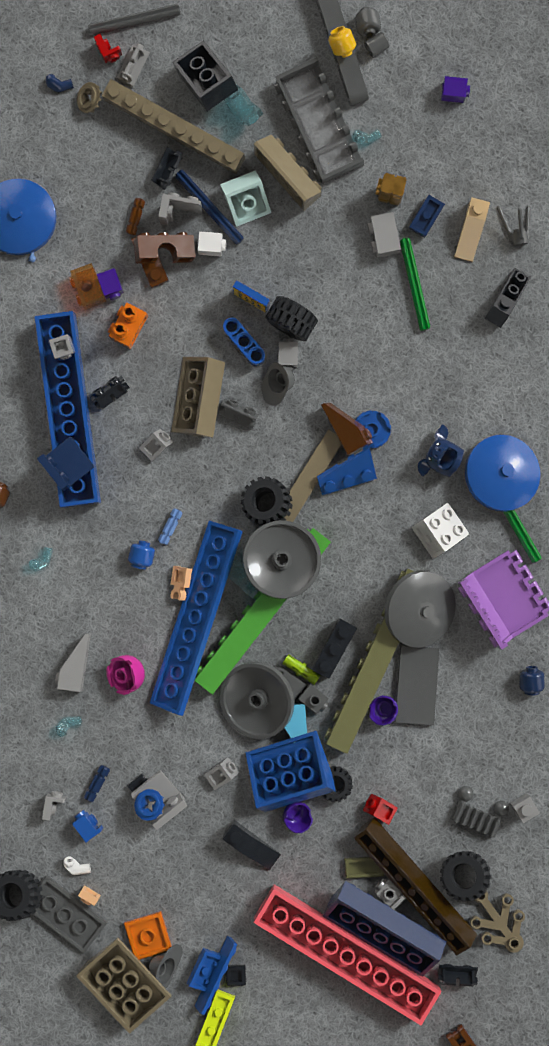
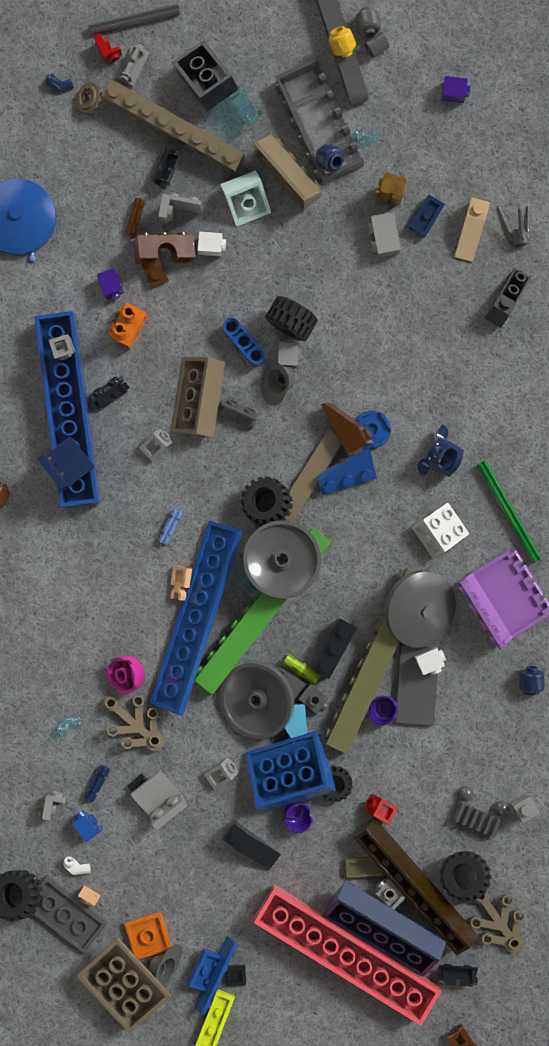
(43, 561): clear light blue arm -> none
(73, 671): light grey slope -> none
(85, 275): clear orange brick -> none
(136, 725): none -> dark tan plant
(141, 555): blue head -> none
(142, 801): blue gear -> none
(209, 207): dark blue axle -> none
(251, 296): blue tile -> none
(329, 158): none -> dark blue head
(415, 285): green axle -> none
(430, 661): none -> white brick
(502, 473): blue dish -> none

